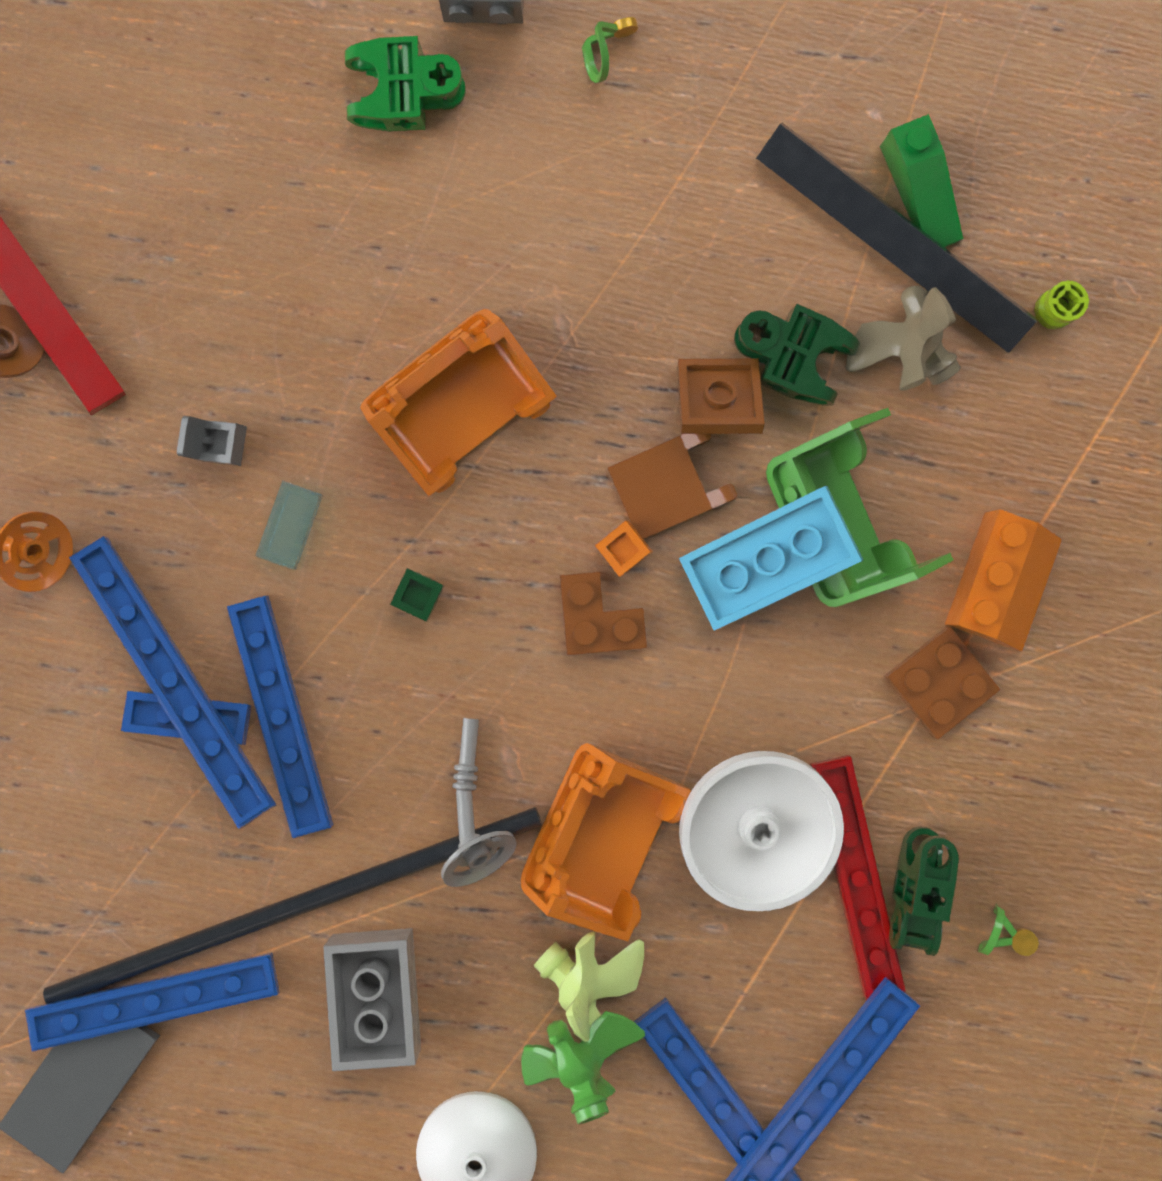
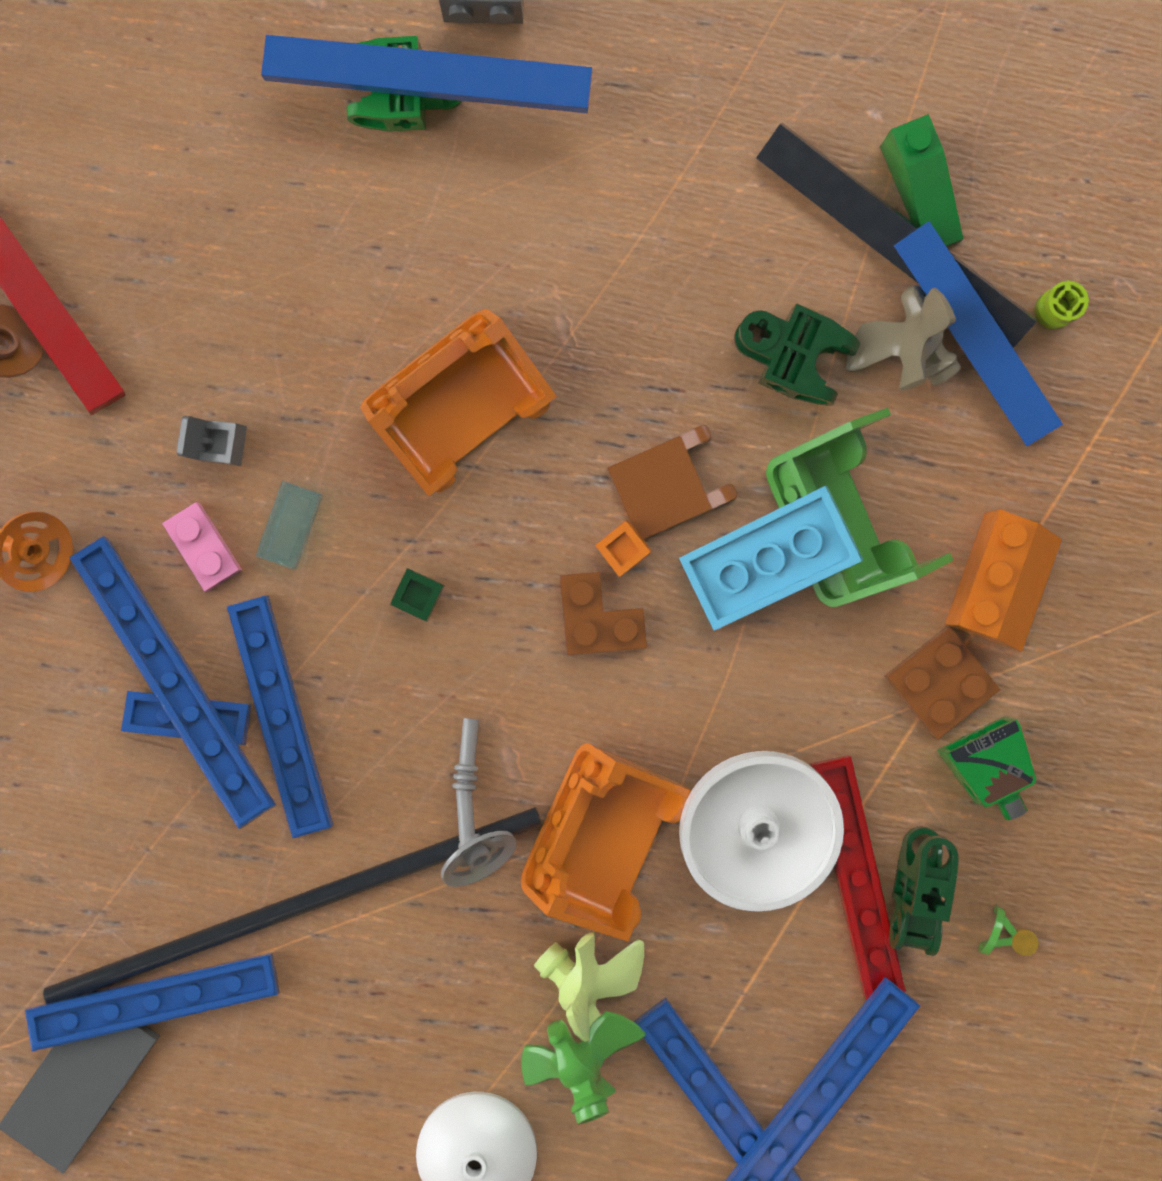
(202, 546): none -> bright pink plate
(372, 999): light grey brick -> none
(427, 73): none -> blue tile
(605, 30): bright green piece -> none
(720, 396): dark orange plate -> none
(980, 335): none -> blue tile
(993, 765): none -> green torso

